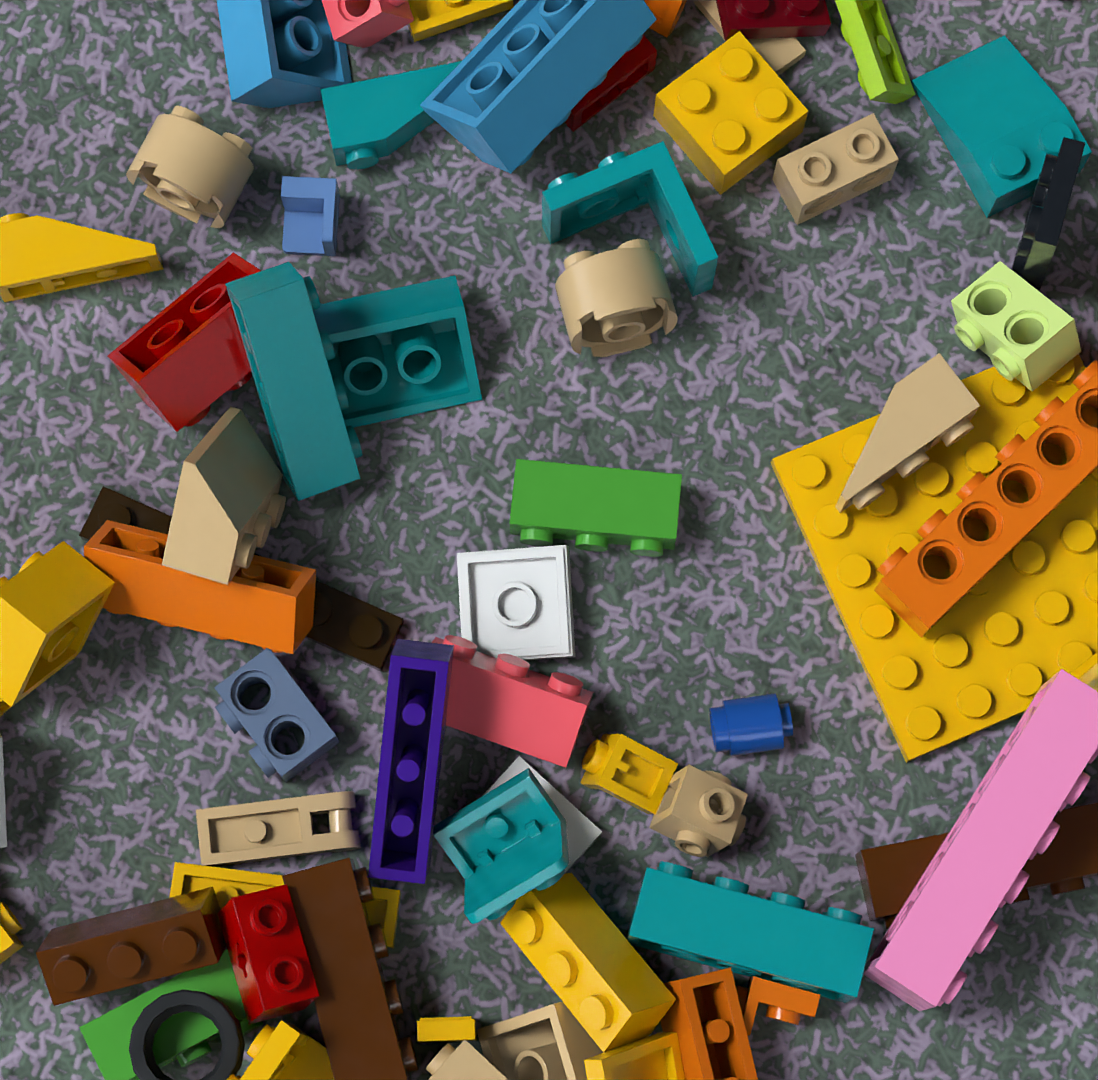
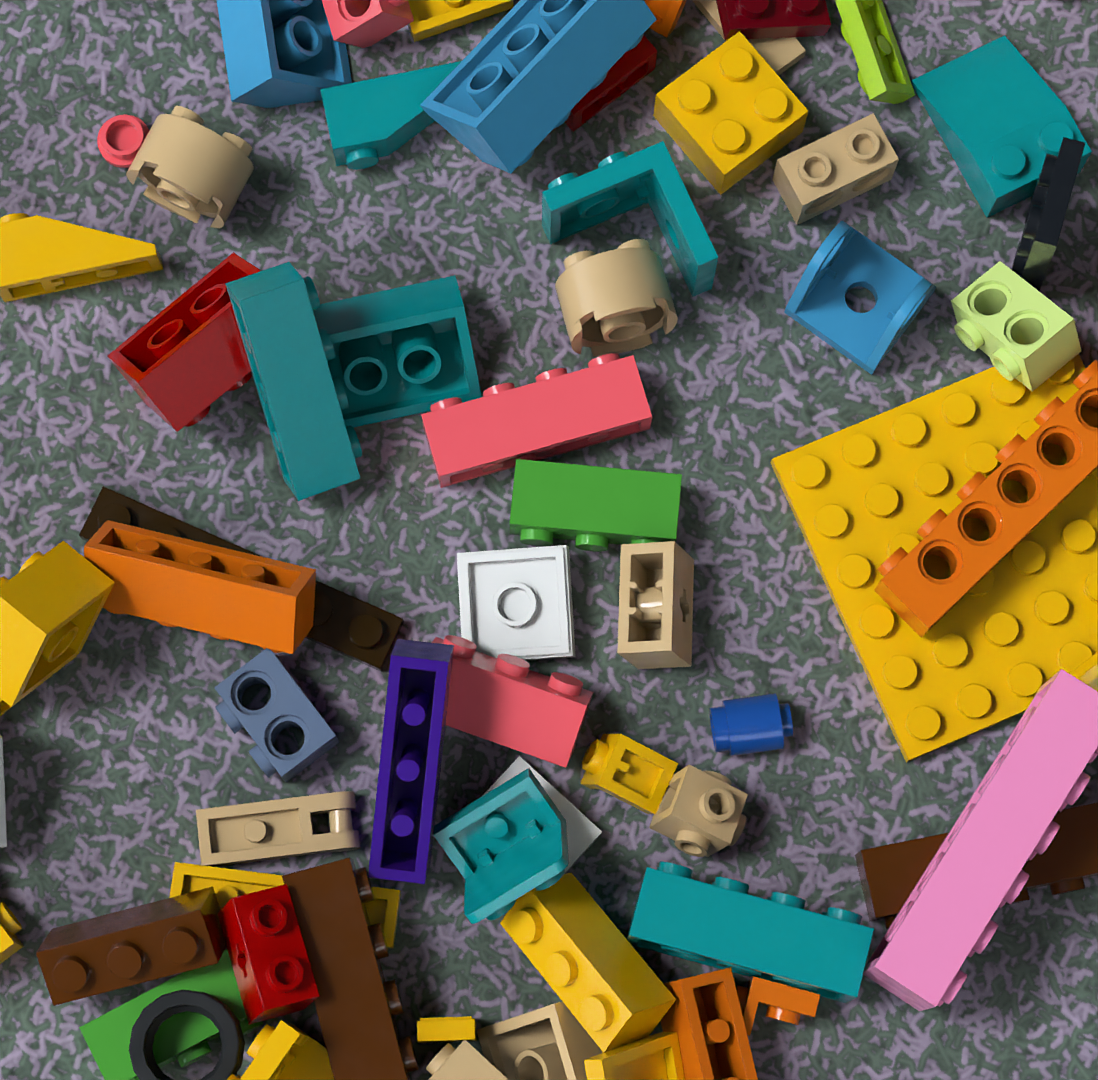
(121, 139): none -> coral plate
(224, 502): tan slope -> none
(310, 215): medium blue panel -> none
(536, 419): none -> coral brick
(655, 605): none -> tan brick
(852, 261): none -> dark azure hose
(919, 414): tan slope -> none

